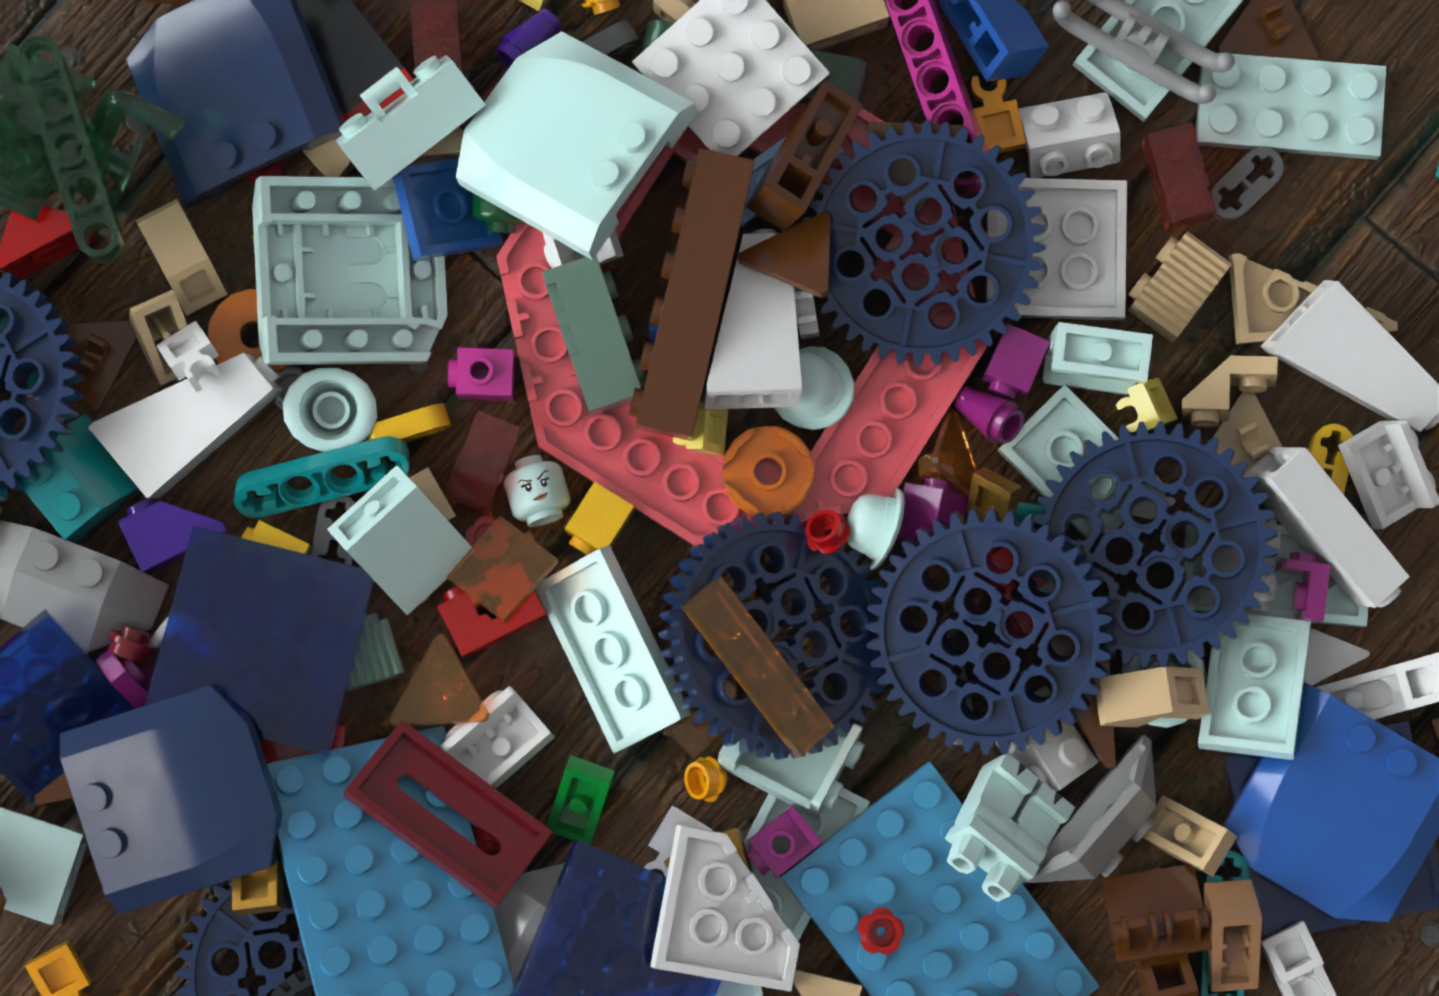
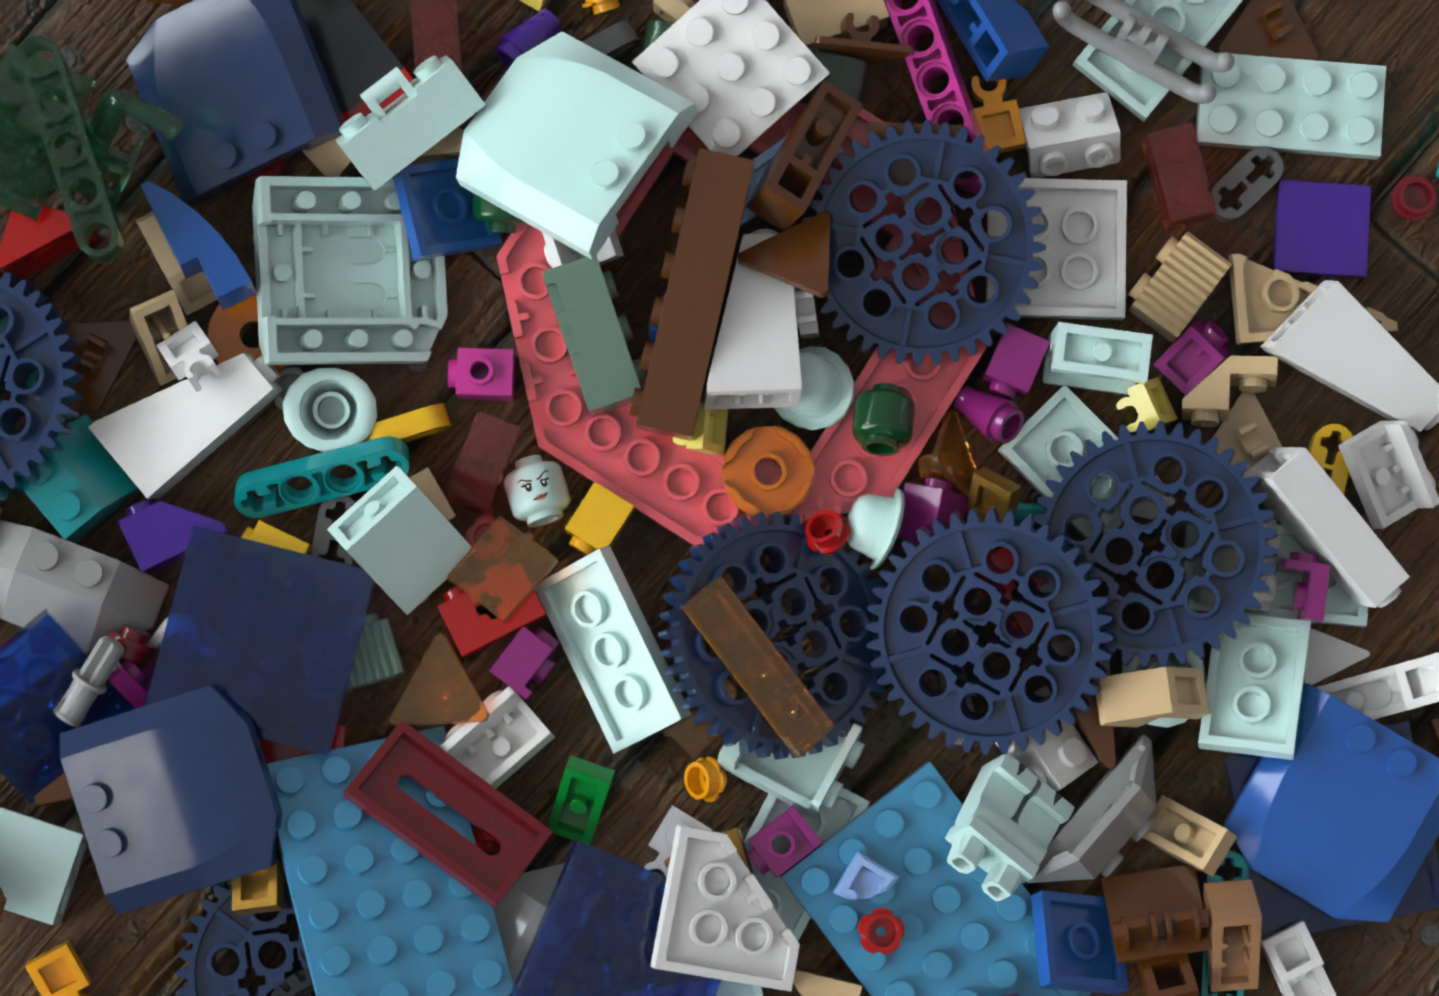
(89, 681): none -> light grey axle
(199, 247): none -> blue slope
(526, 660): none -> magenta brick
(859, 44): none -> reddish brown piece
(864, 879): none -> light blue tile
(883, 419): none -> dark green head
(1076, 944): none -> blue plate
(1194, 355): none -> magenta bracket
(1321, 229): none -> dark purple tile
(1414, 198): none -> dark red plate

